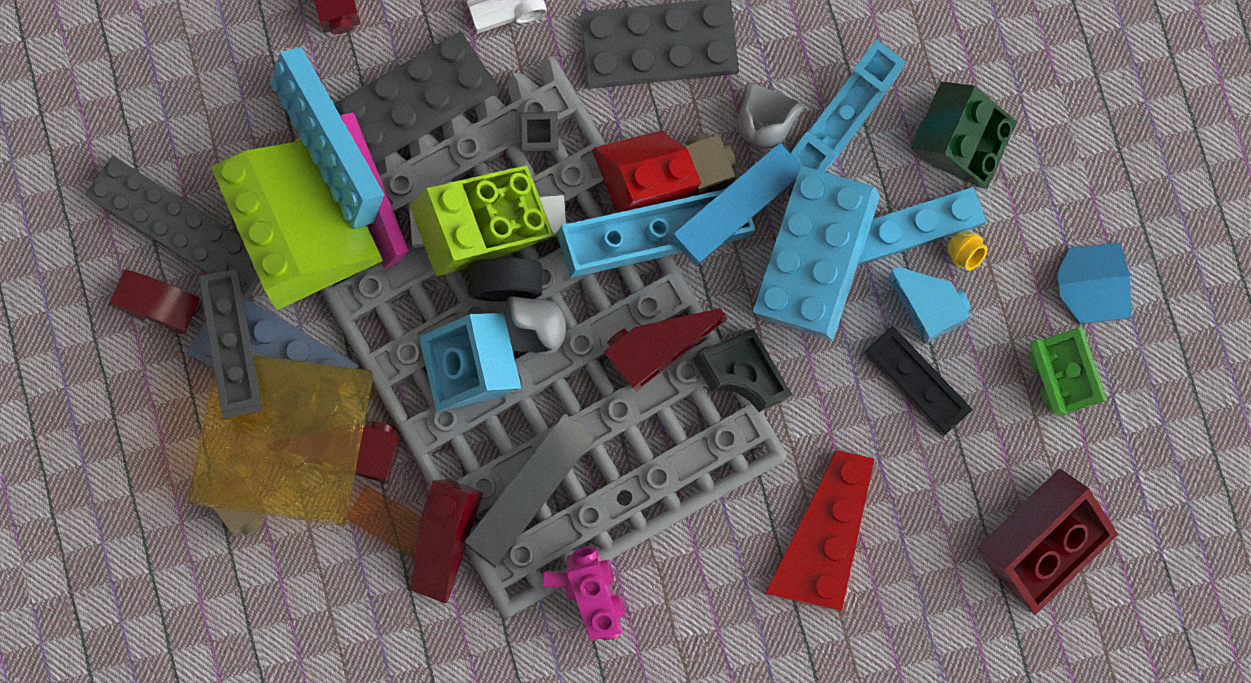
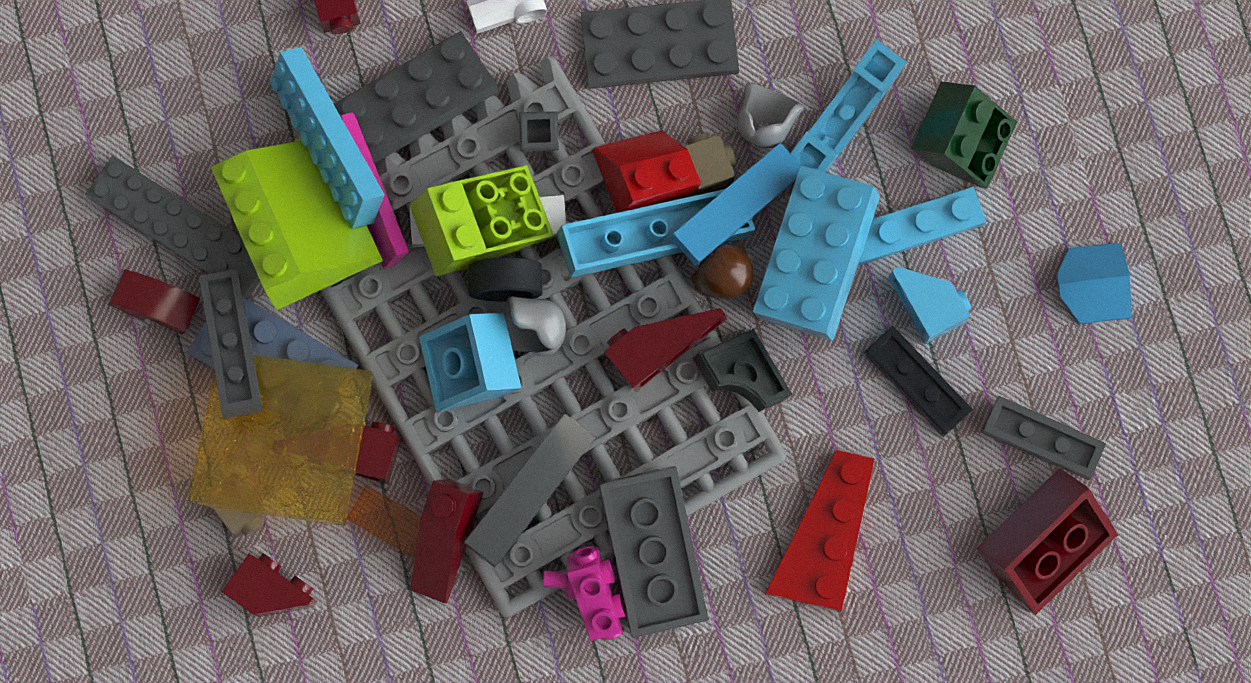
(266, 592): none -> dark red slope
(653, 551): none -> dark grey plate
(725, 273): none -> reddish brown hair
(967, 250): yellow plate -> none
(1043, 438): none -> dark grey plate
(1067, 372): bright green bracket -> none

